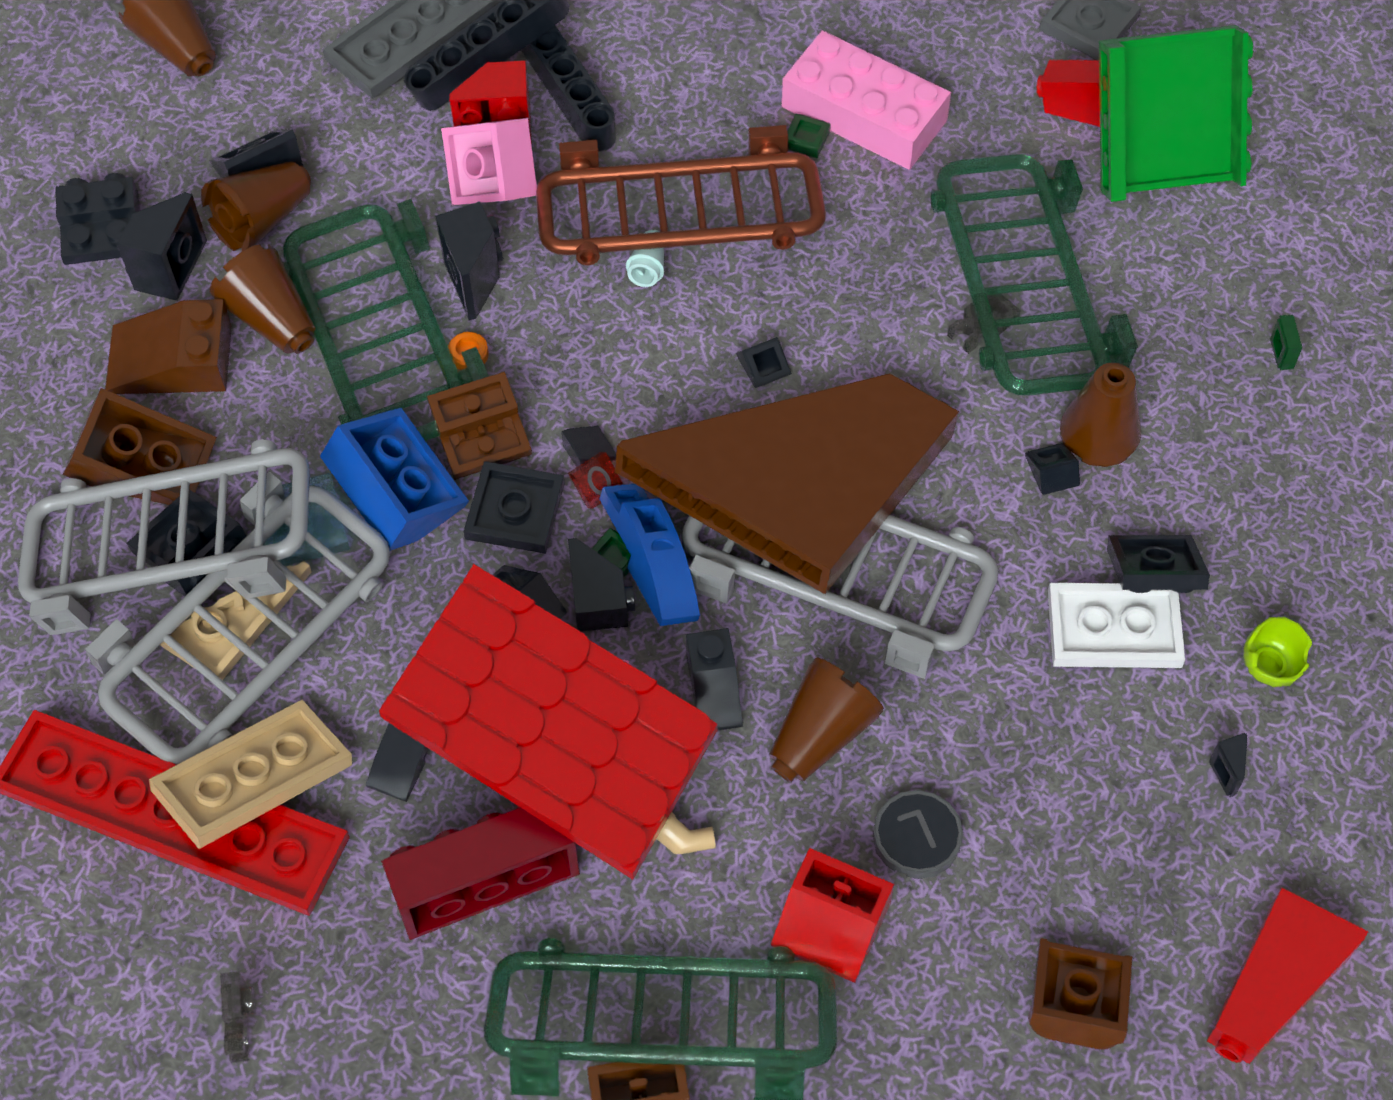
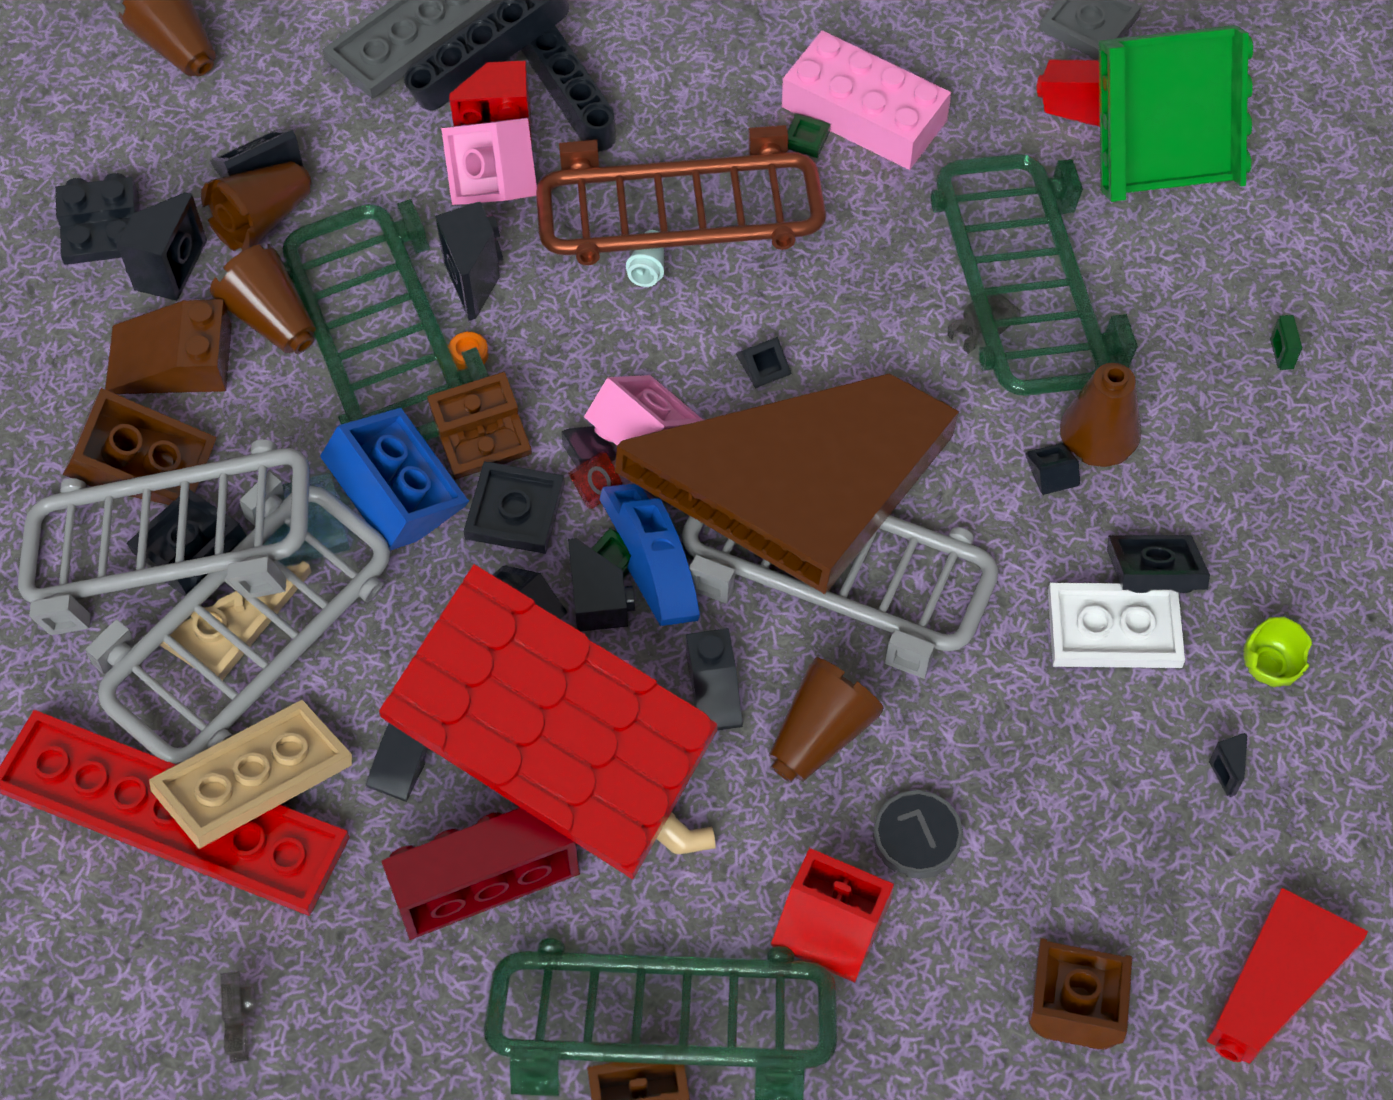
(636, 407): none -> bright pink slope

